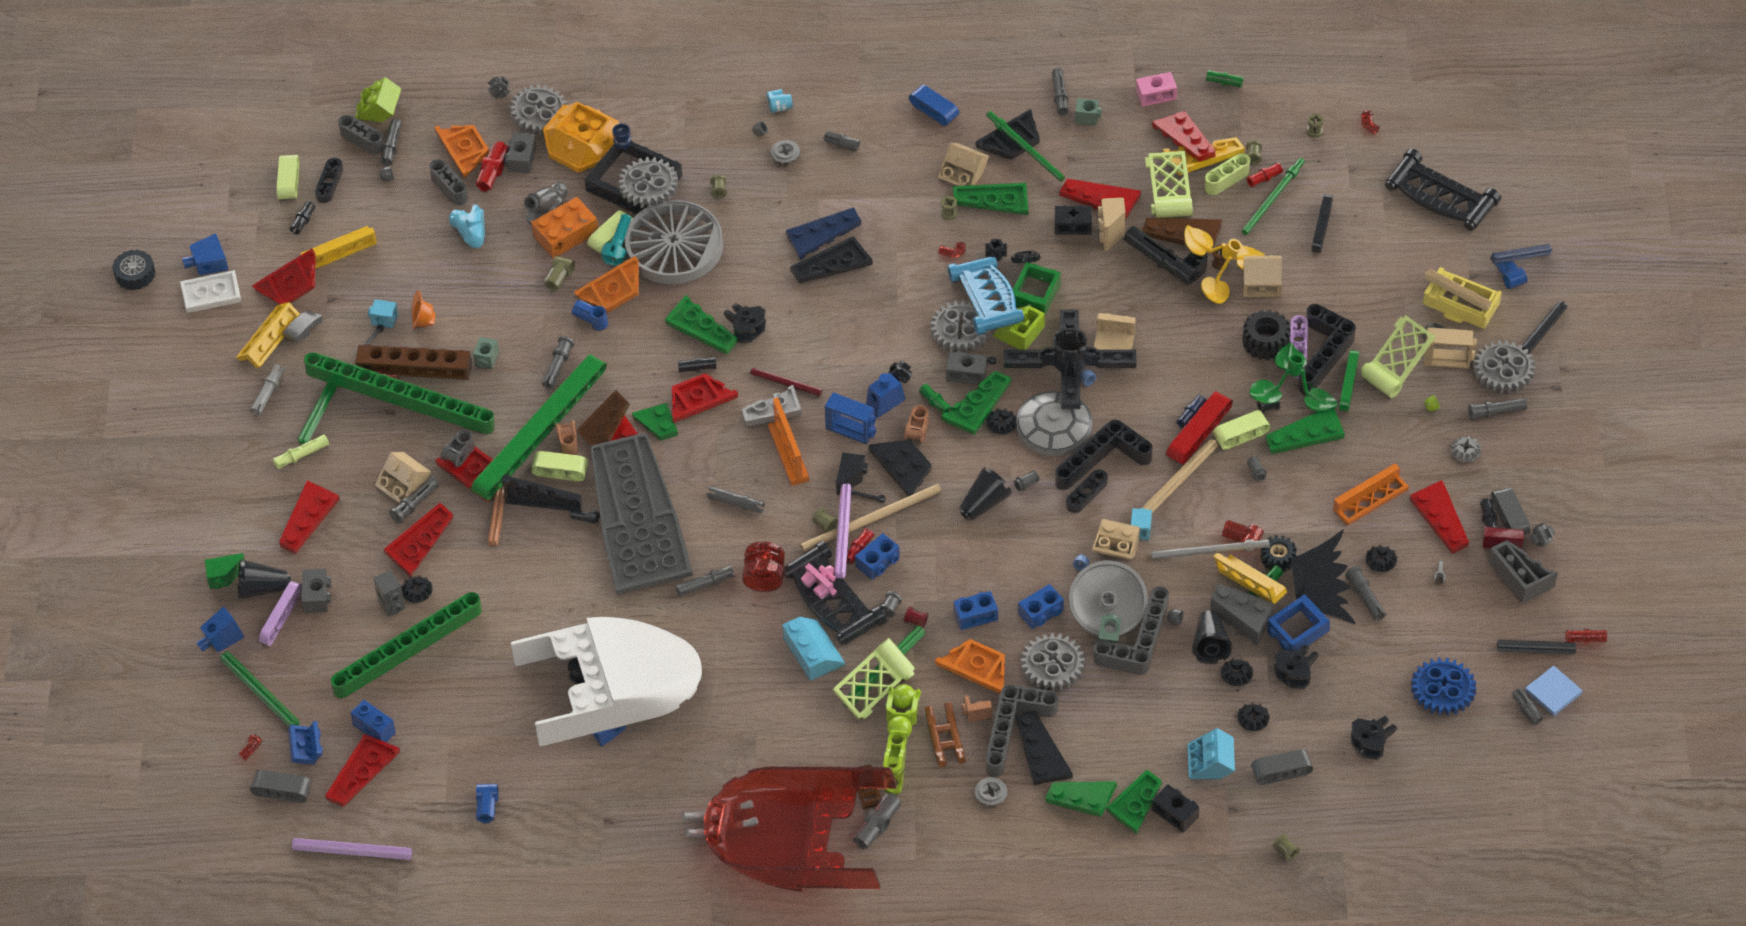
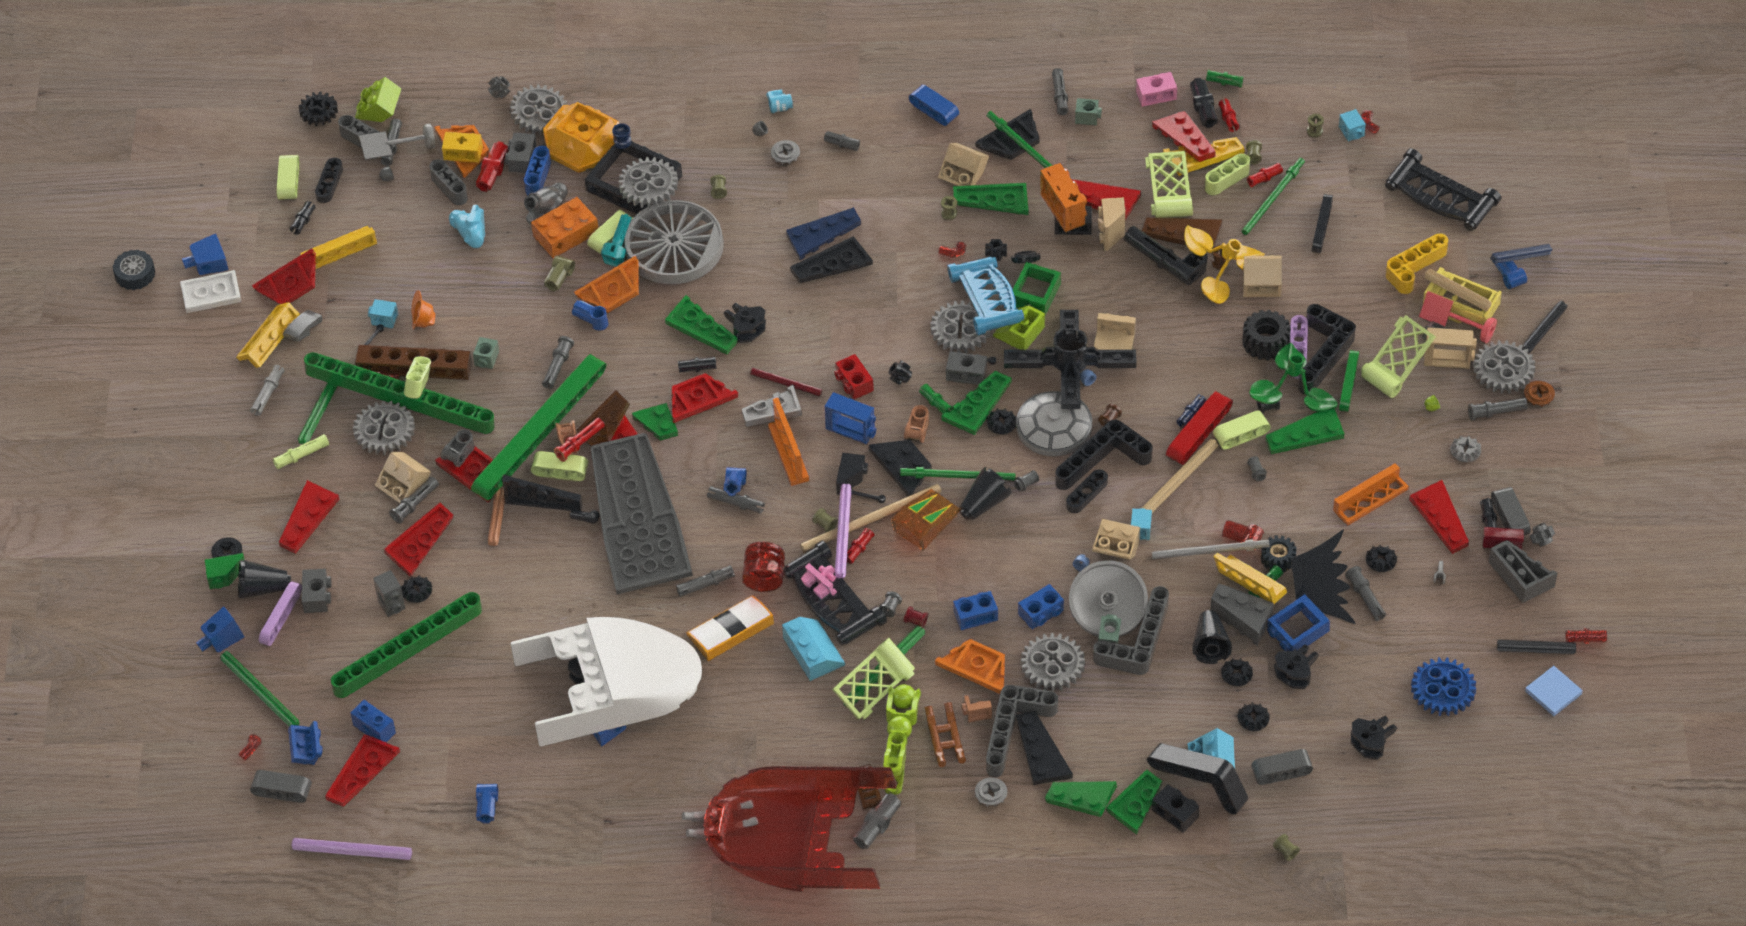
(226, 544): none -> black gear
(320, 108): none -> black gear
(377, 144): none -> light grey piece
(396, 429): none -> light grey gear
(417, 377): none -> yellowish green beam
(462, 147): none -> yellow brick
(537, 169): none -> blue beam
(573, 444): none -> red pin
(731, 627): none -> slope
(734, 480): none -> blue piece
(854, 377): none -> red brick
(881, 553): blue brick -> none
(885, 394): blue torso -> none
(920, 472): none -> green bar
(924, 518): none -> clear orange slope
(1063, 197): none -> orange piece
(1109, 415): none -> reddish brown bush
(1175, 616): dark grey hinge -> none
(1203, 102): none -> black piece
(1204, 769): none -> black beam
(1229, 115): none -> red pin
(1352, 125): none -> medium azure brick
(1402, 267): none -> yellow beam
(1438, 310): none -> coral piece
(1527, 706): dark grey axle -> none
(1545, 390): none -> dark orange gear

